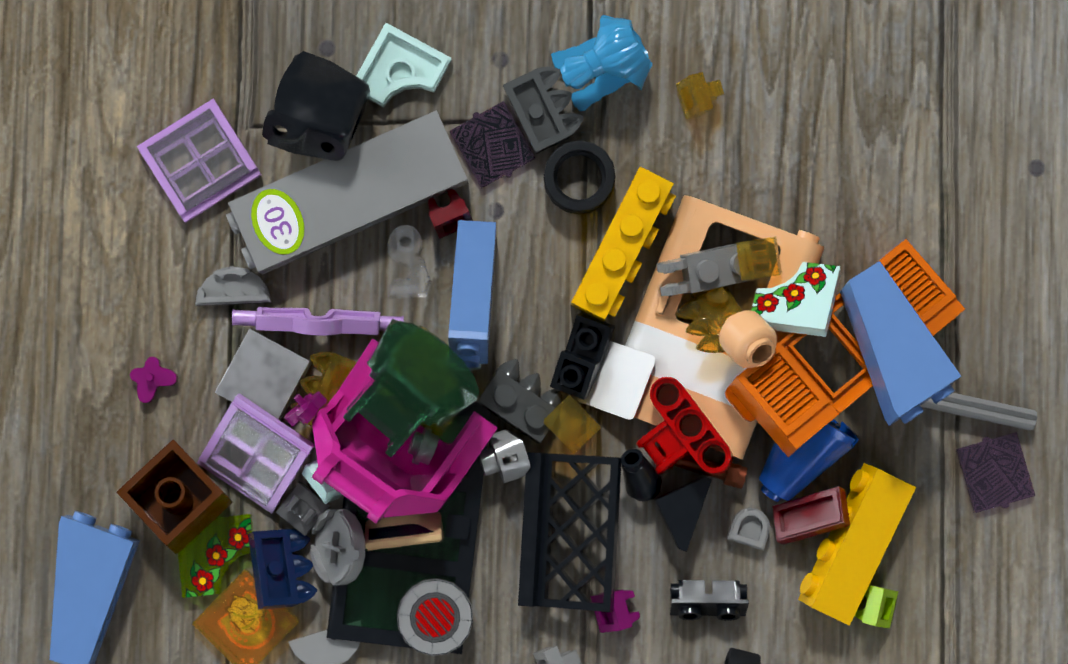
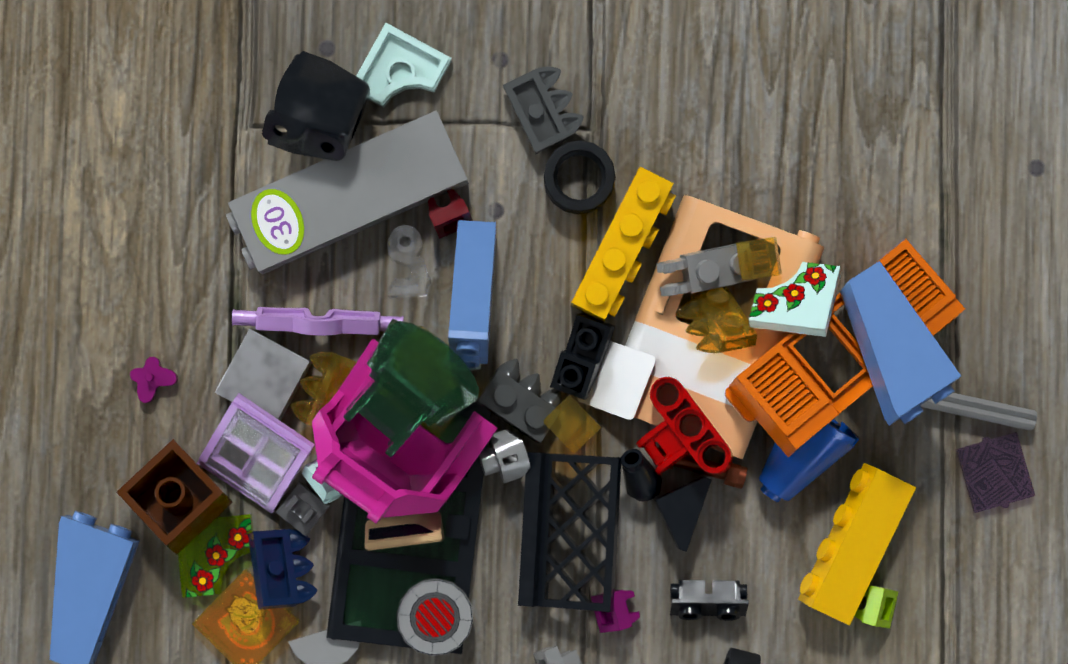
(199, 160): clear piece -> none
(232, 287): light grey tile -> none
(306, 408): magenta piece -> none
(338, 547): light grey tile -> none
(423, 446): flat silver plate -> none
(492, 144): clear purple piece -> none
(611, 57): dark azure piece -> none
(698, 95): clear yellow tile -> none
(748, 339): light nougat head -> none
(750, 528): light grey tile -> none
(811, 515): dark red tile -> none

